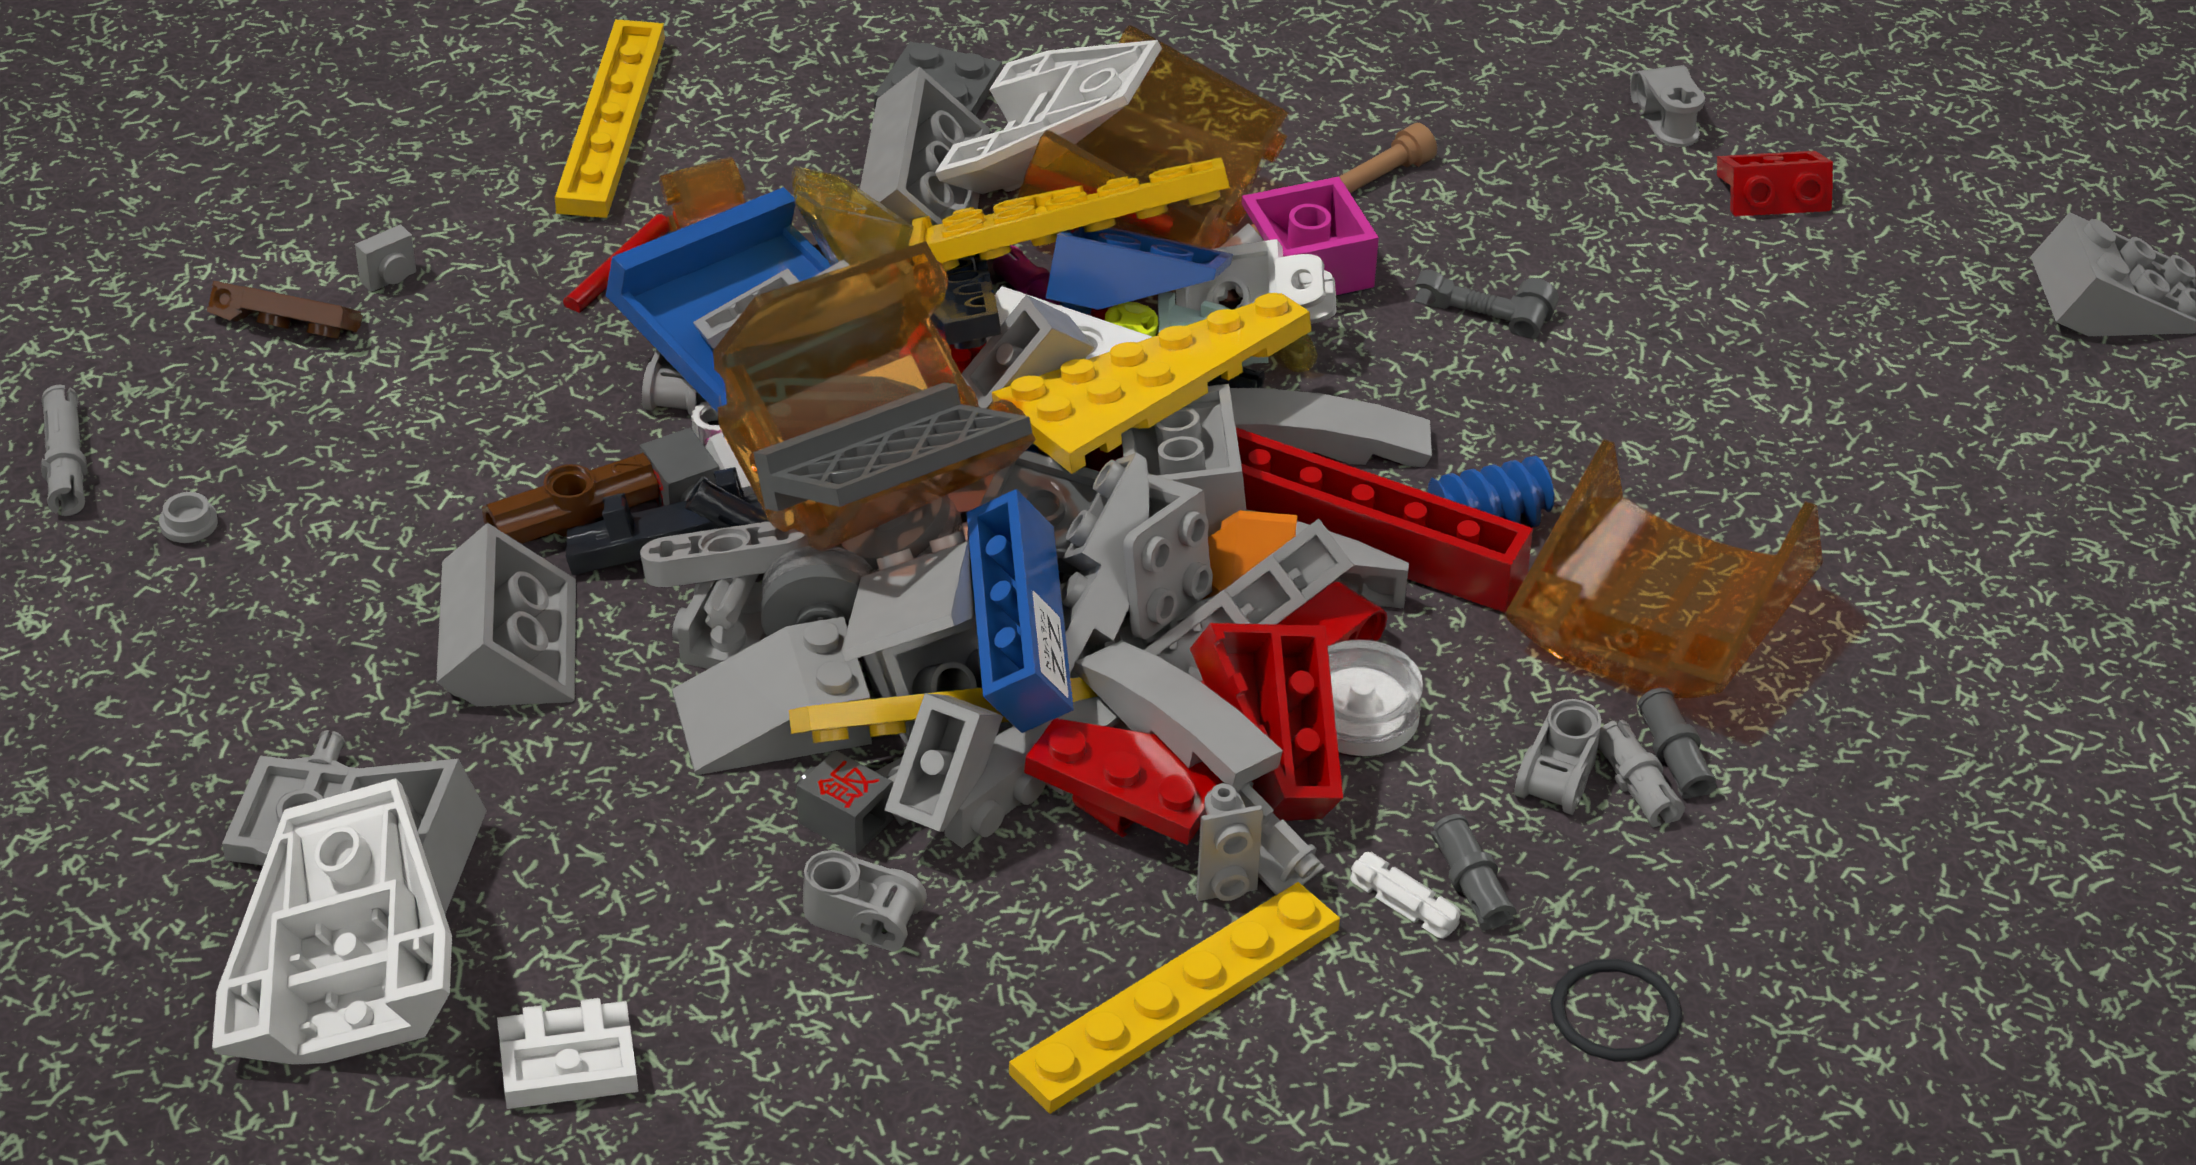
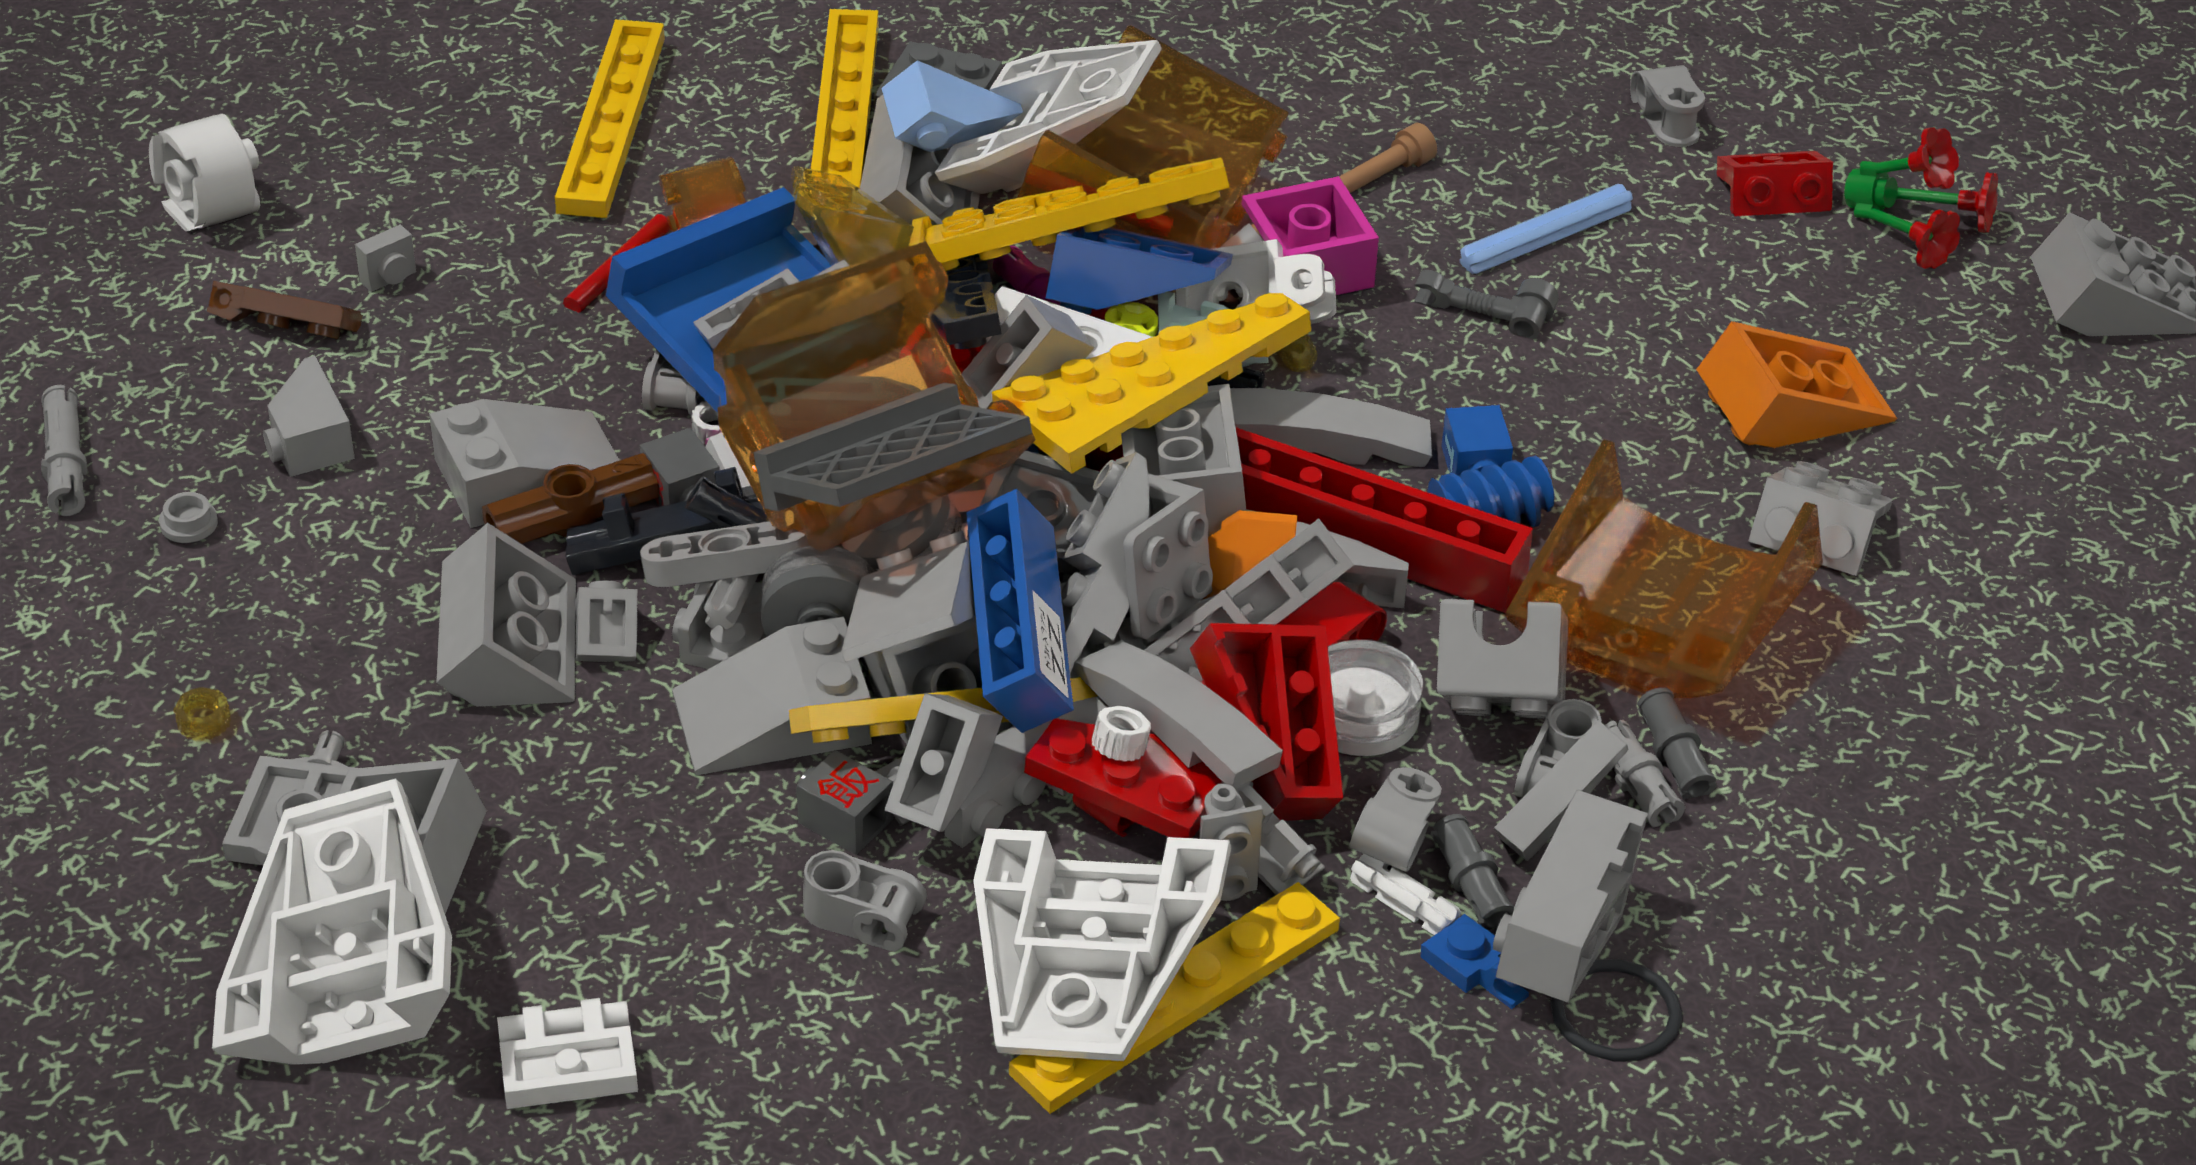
(202, 727): none -> clear yellow axle
(205, 172): none -> white brick
(307, 423): none -> light grey slope
(509, 447): none -> light grey slope
(606, 622): none -> light grey bracket
(846, 93): none -> yellow plate
(941, 109): none -> light blue slope
(1086, 945): none -> white wedge
(1121, 733): none -> white axle
(1396, 818): none -> light grey piece
(1467, 958): none -> blue plate
(1475, 438): none -> blue brick
(1518, 675): none -> light grey piece
(1543, 807): none -> light grey piece
(1545, 229): none -> light blue axle
(1571, 898): none -> light grey wedge
(1789, 387): none -> orange slope
(1844, 513): none -> light grey bracket
(1871, 190): none -> red plant

